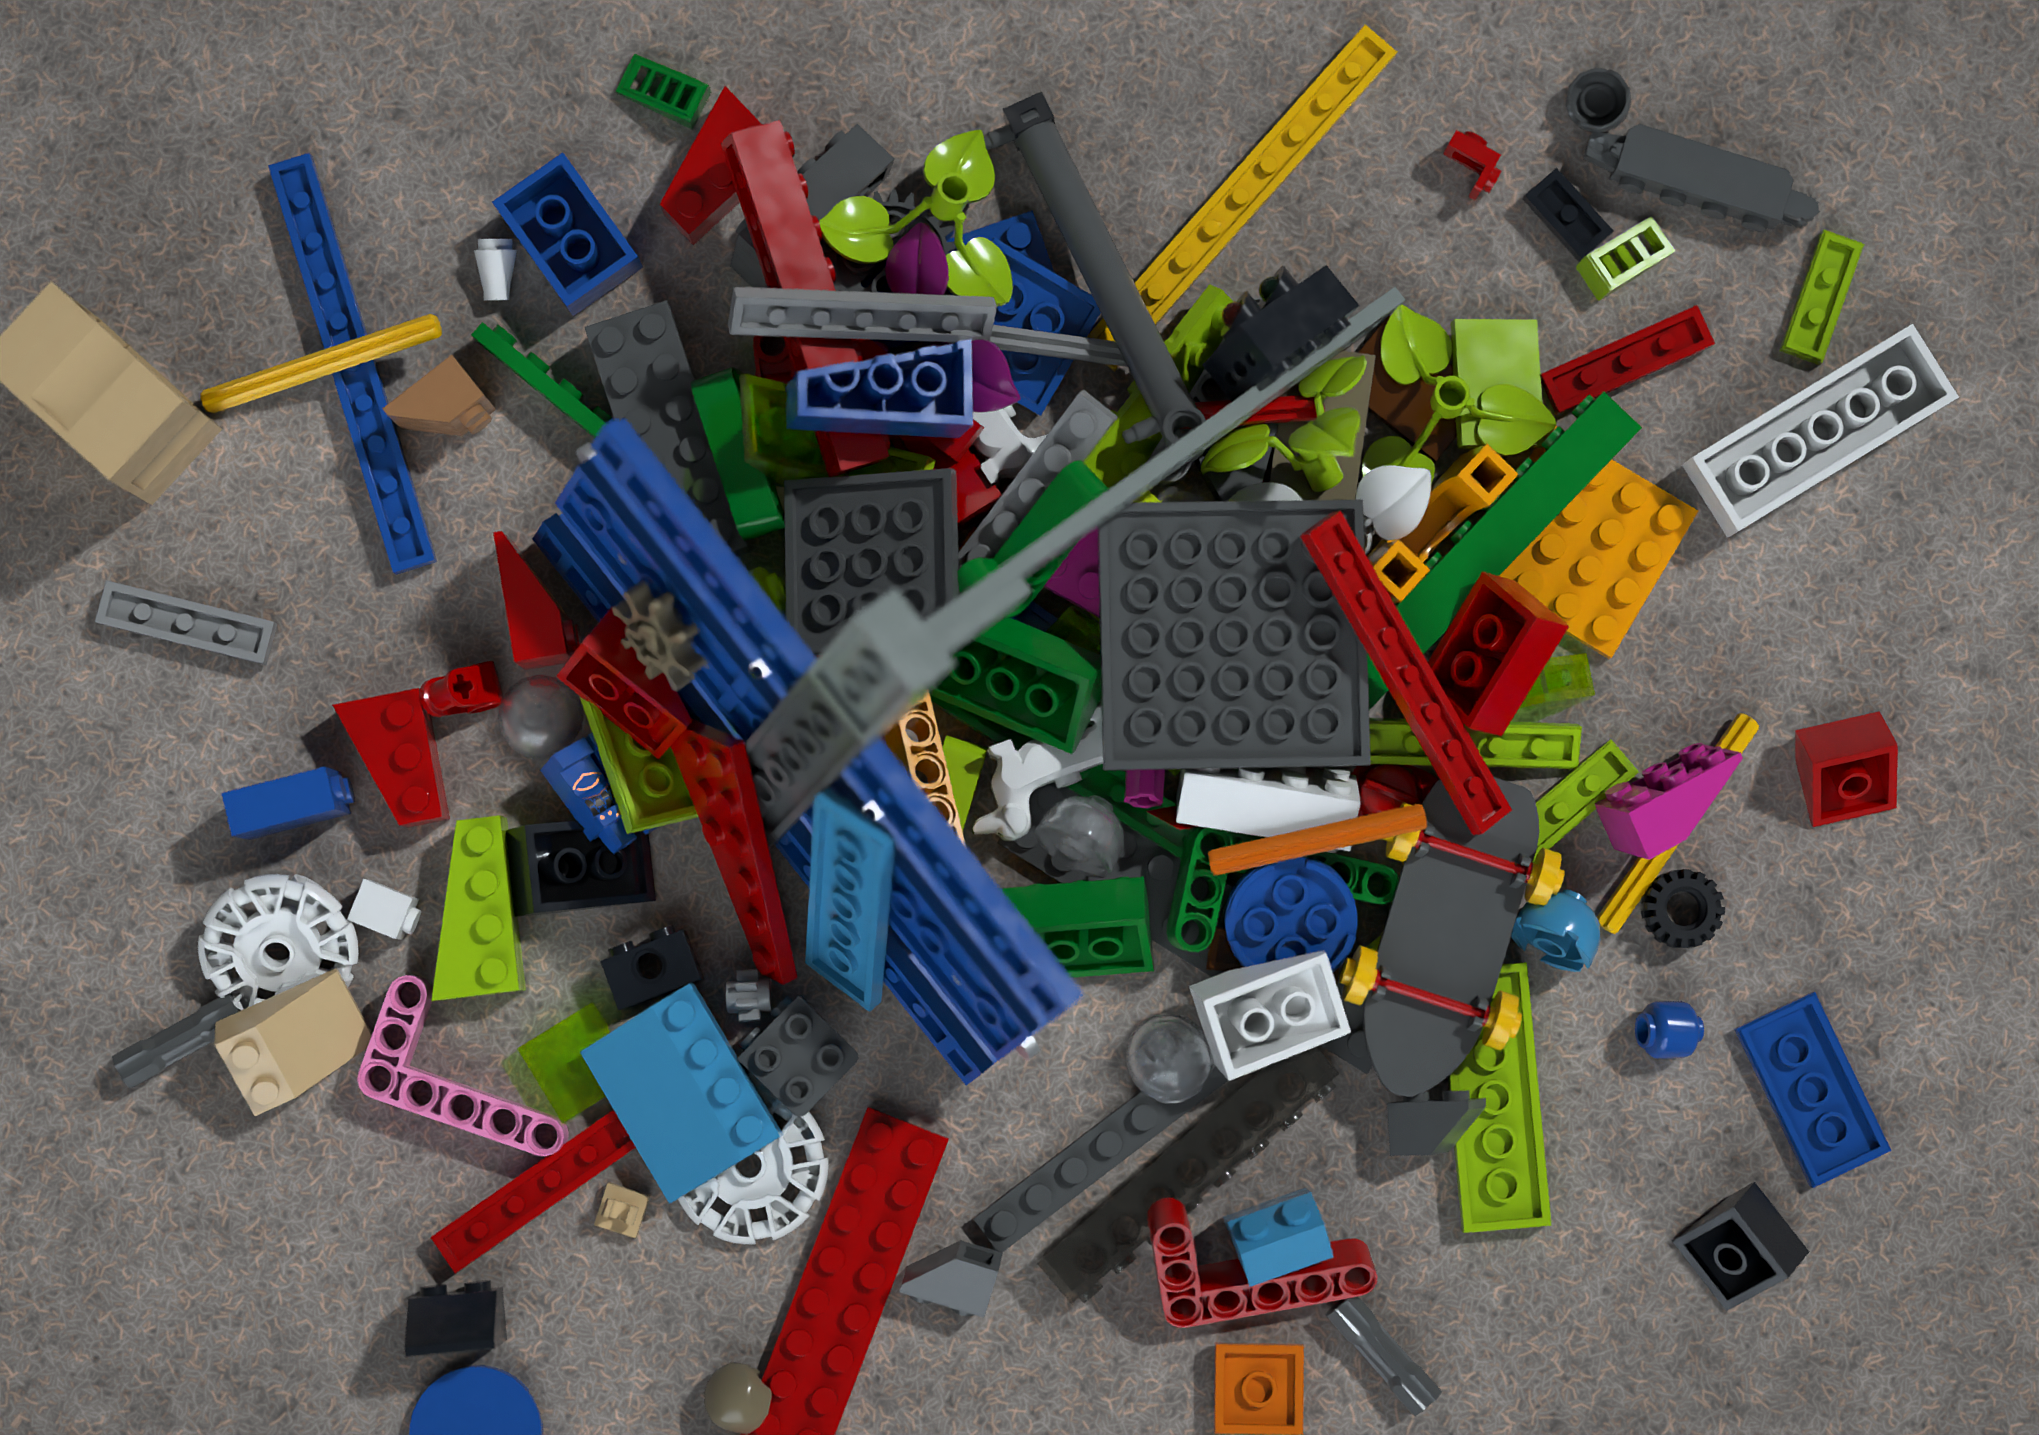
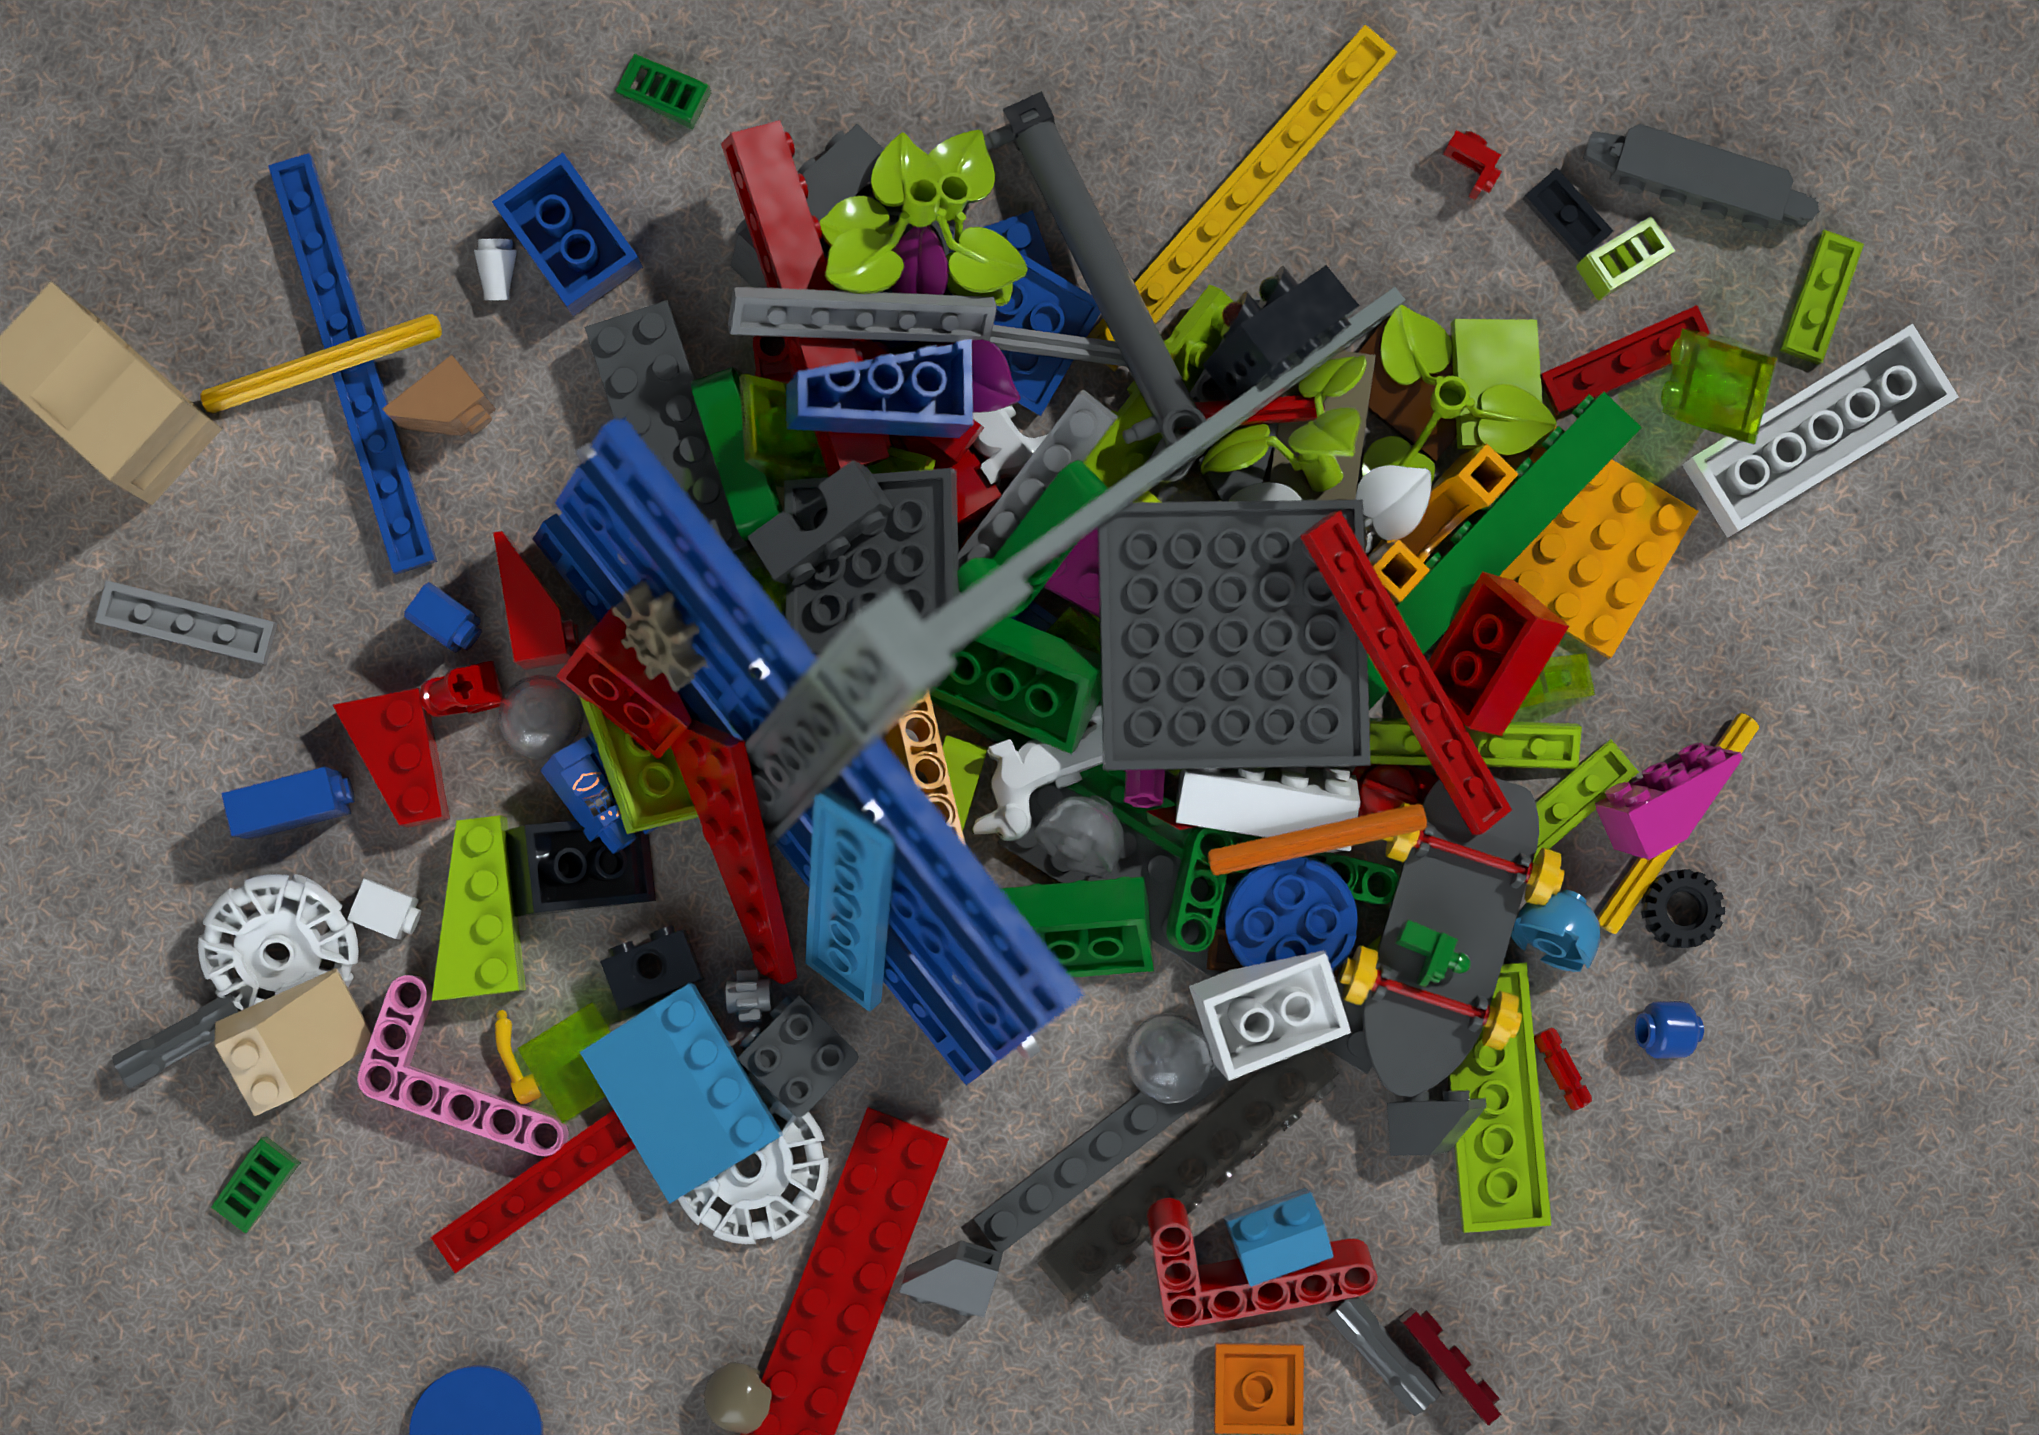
(276, 1155): none -> green slope
(443, 618): none -> blue brick
(455, 1320): black slope -> none
(524, 1087): none -> yellow piece
(534, 371): green plate -> none
(622, 1210): tan tile -> none
(703, 184): red wedge -> none
(854, 508): none -> dark grey arch
(910, 178): none -> lime plant
(1437, 949): none -> green piece
(1452, 1364): none -> dark red plate
(1563, 1069): none -> red axle
(1598, 100): dark grey hair -> none
(1718, 384): none -> clear neon green slope
(1741, 1247): black slope -> none
(1812, 1089): blue tile -> none
(1847, 768): red slope -> none

